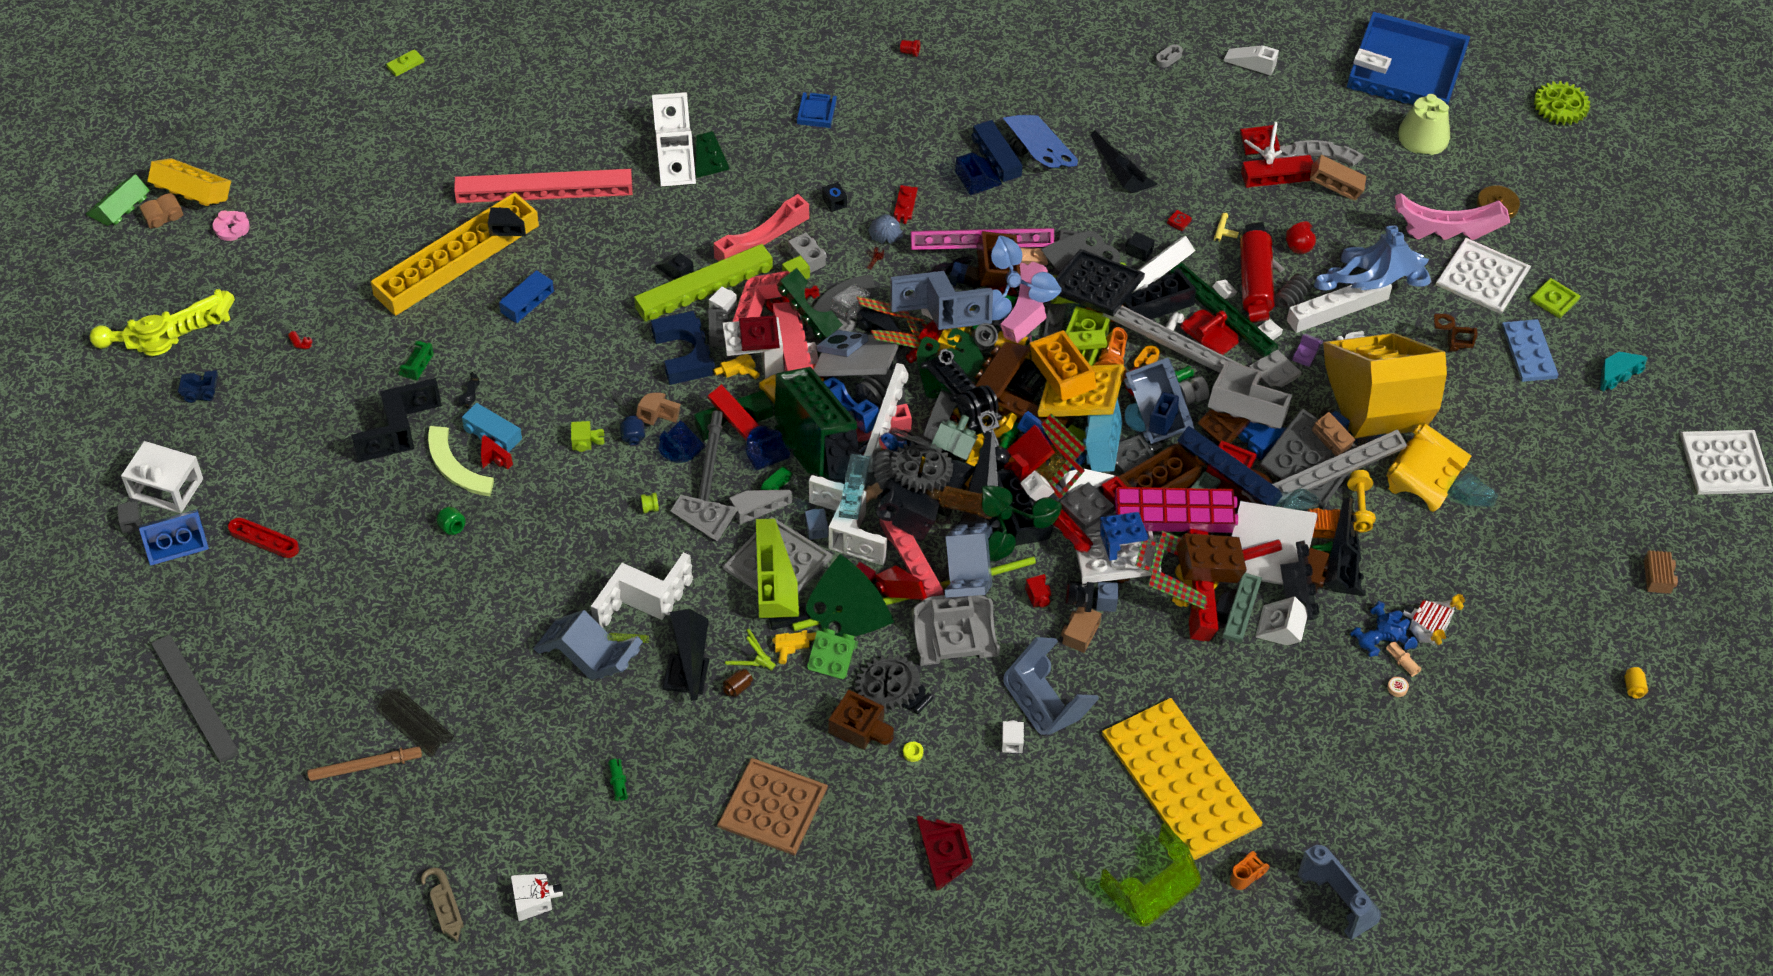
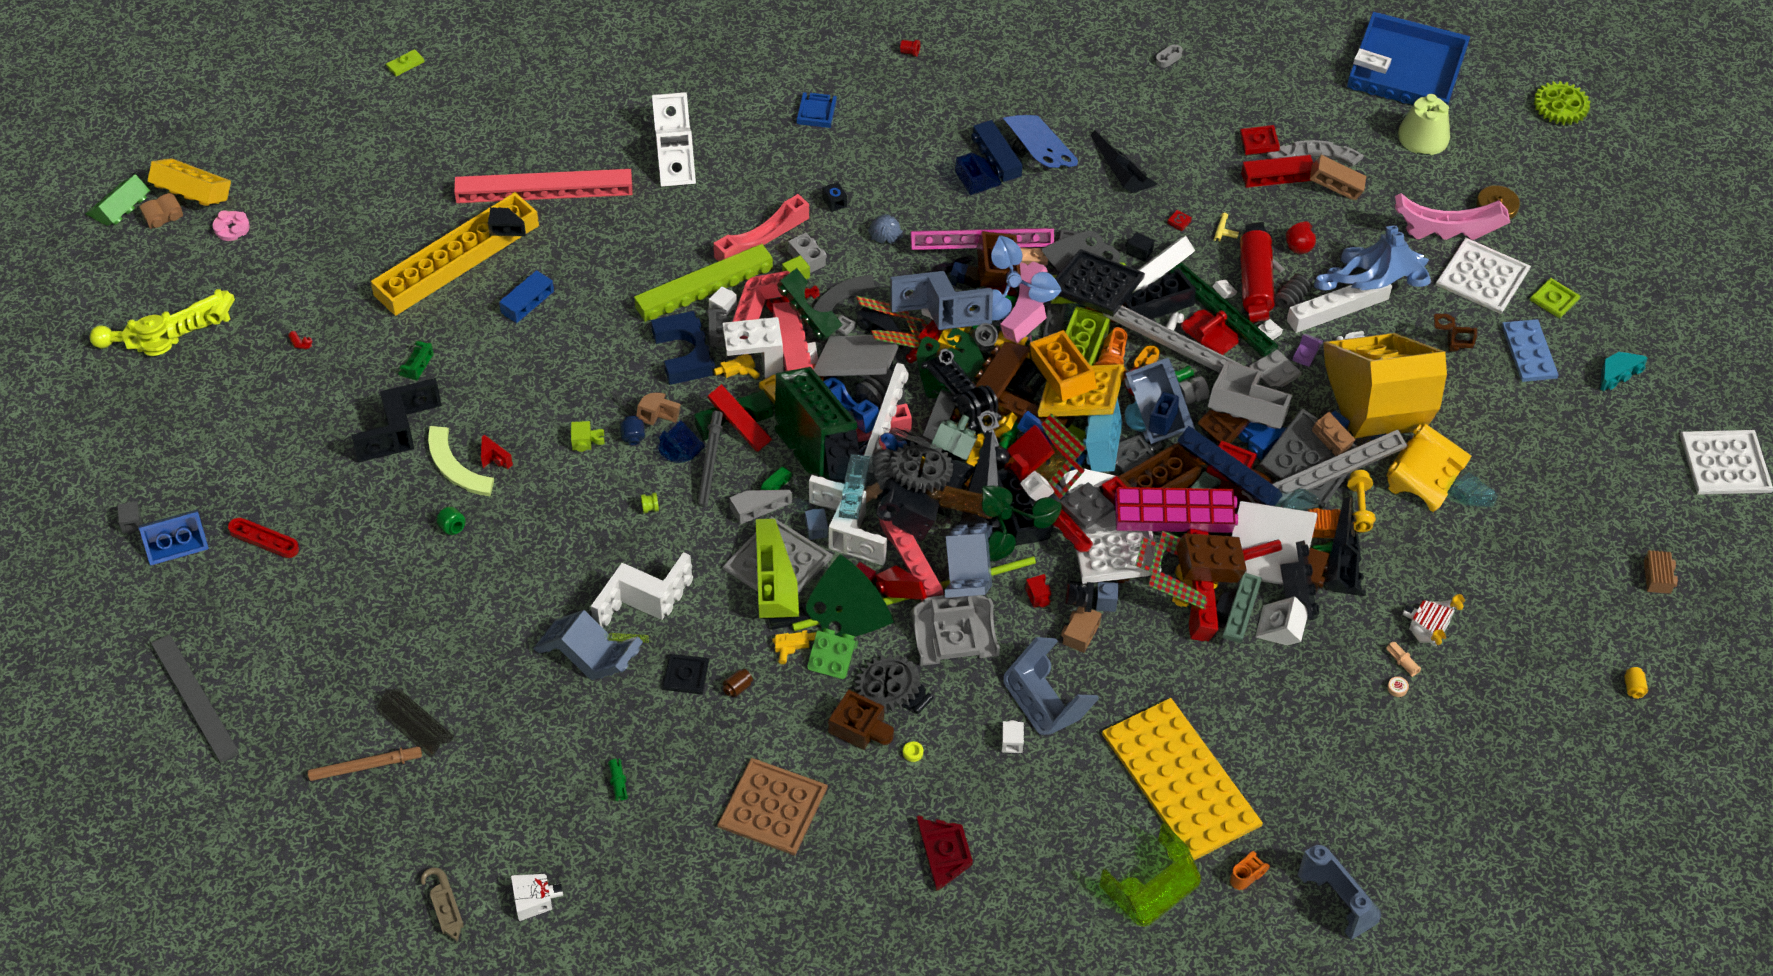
(162, 470): white piece -> none
(198, 387): dark blue cylinder -> none
(470, 396): black hair -> none
(485, 422): dark azure brick -> none
(676, 266): black slope -> none
(690, 638): black wedge -> none
(704, 515): light grey wing -> none
(709, 155): dark green wing -> none
(759, 333): dark red tile -> none
(761, 659): lime plant -> none
(765, 447): clear blue slope -> none
(842, 343): sand blue tile -> none
(846, 304): clear brick -> none
(876, 256): clear red hand -> none
(905, 203): red hinge -> none
(1088, 339): lime plate -> none
(1121, 530): blue bracket -> none
(1257, 58): white slope -> none
(1269, 152): white plant -> none
(1388, 628): blue piece -> none

